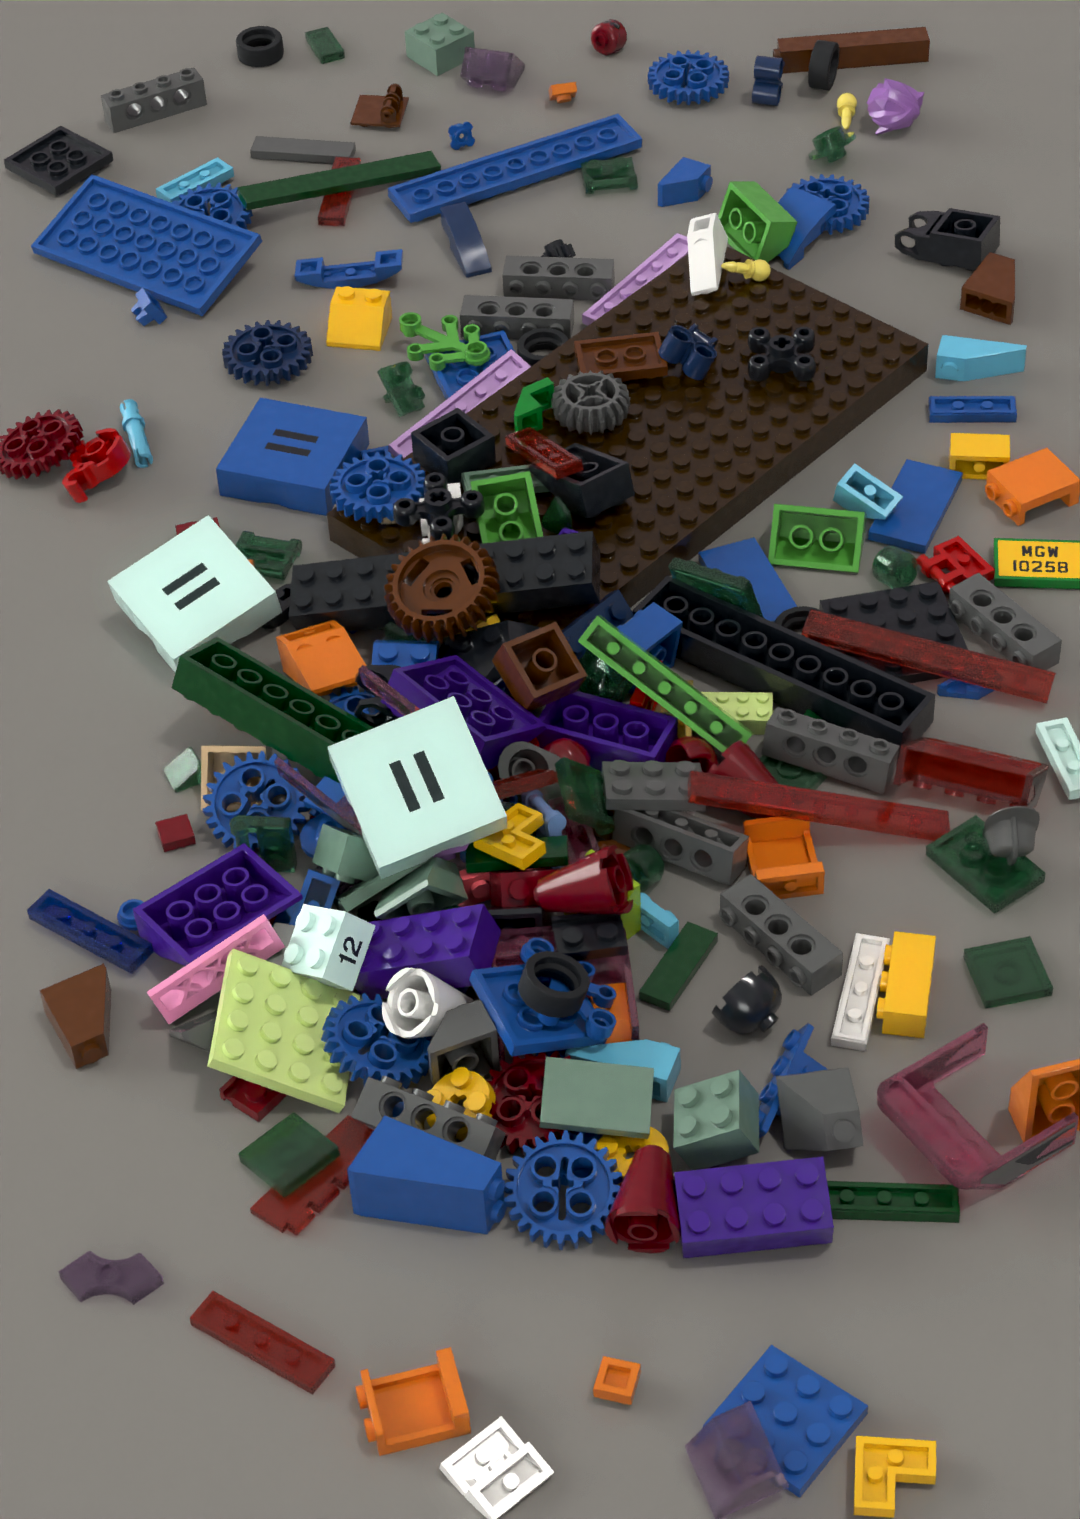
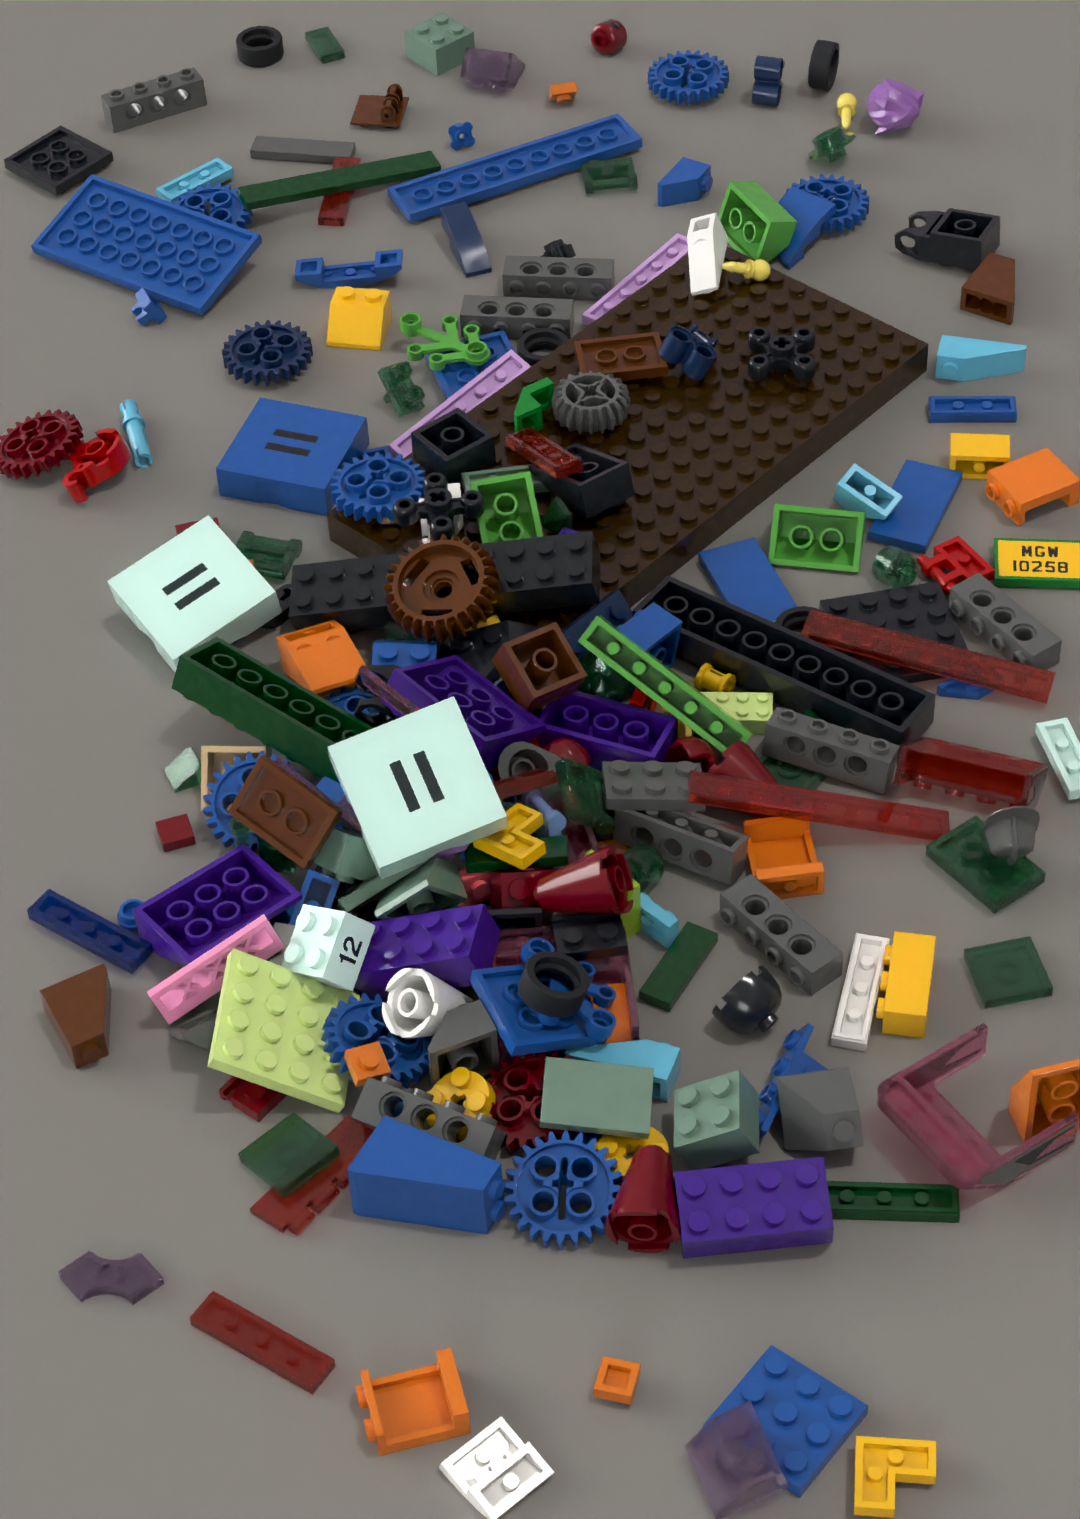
(285, 812): none -> reddish brown plate
(366, 1062): none -> orange plate
(713, 680): none -> yellow bush
(717, 583): clear green plate -> none
(858, 48): reddish brown brick -> none

